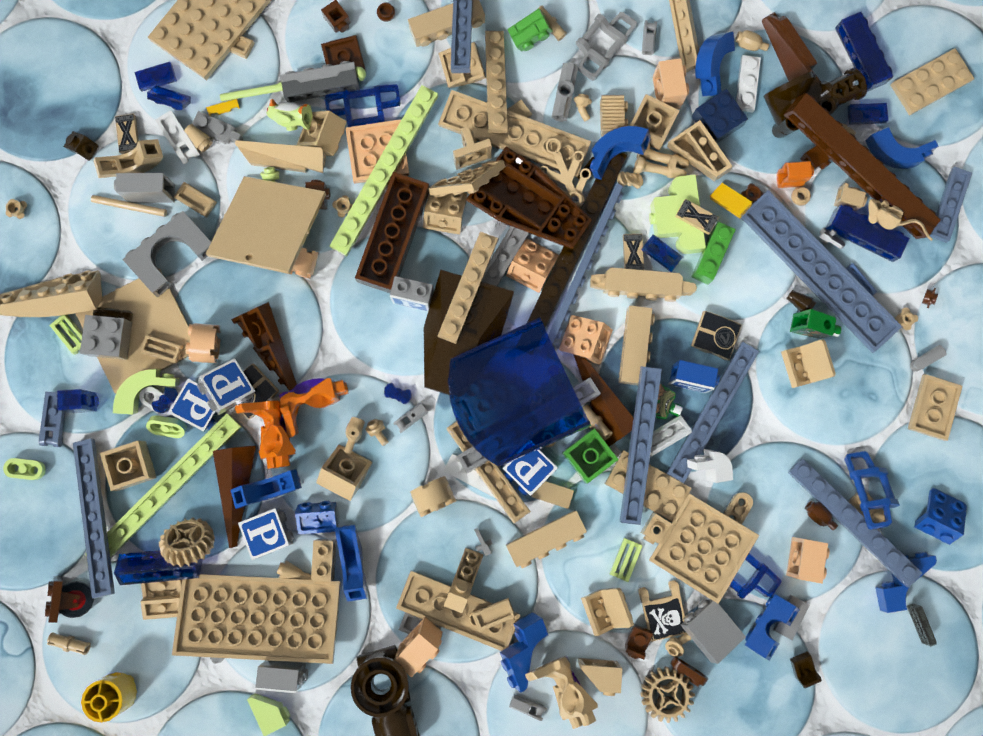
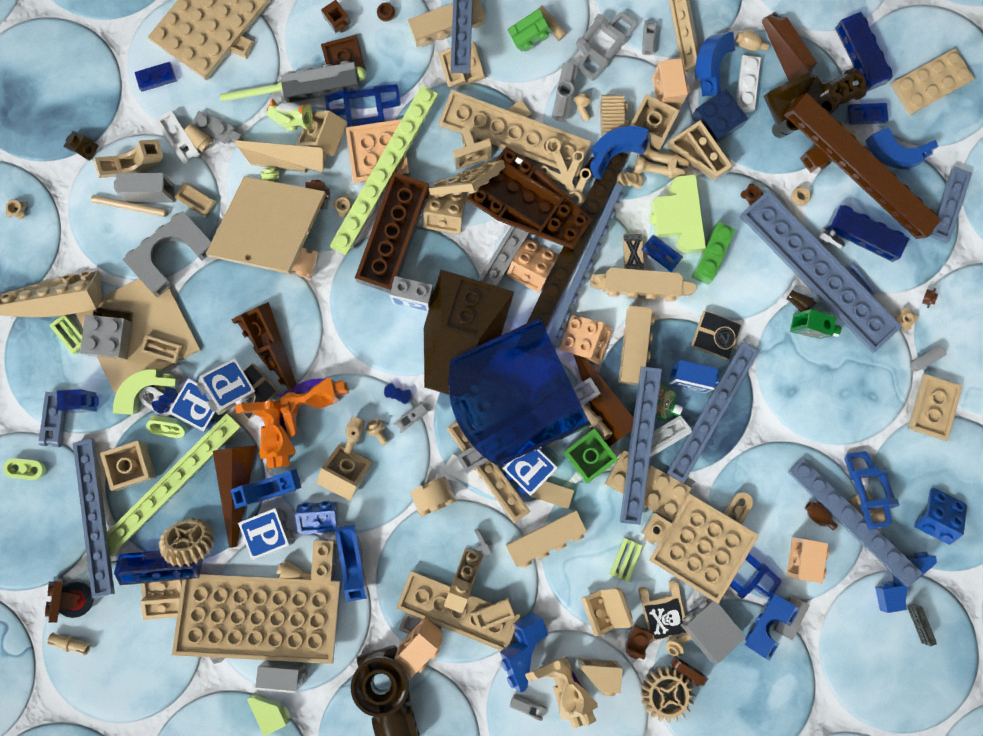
(109, 697): yellow cylinder -> none
(126, 132): tile -> none
(168, 97): clear blue plate -> none
(204, 343): light nougat brick -> none
(223, 107): yellow piece -> none
(468, 287): tan plate -> none
(496, 82): tan plate -> none
(697, 216): tile -> none
(716, 465): white brick -> none
(731, 200): yellow tile -> none
(794, 174): orange brick -> none
(805, 670): dark brown bracket -> none
(808, 363): tan bracket -> none
(850, 197): tan brick -> none
(889, 216): tan animal -> none

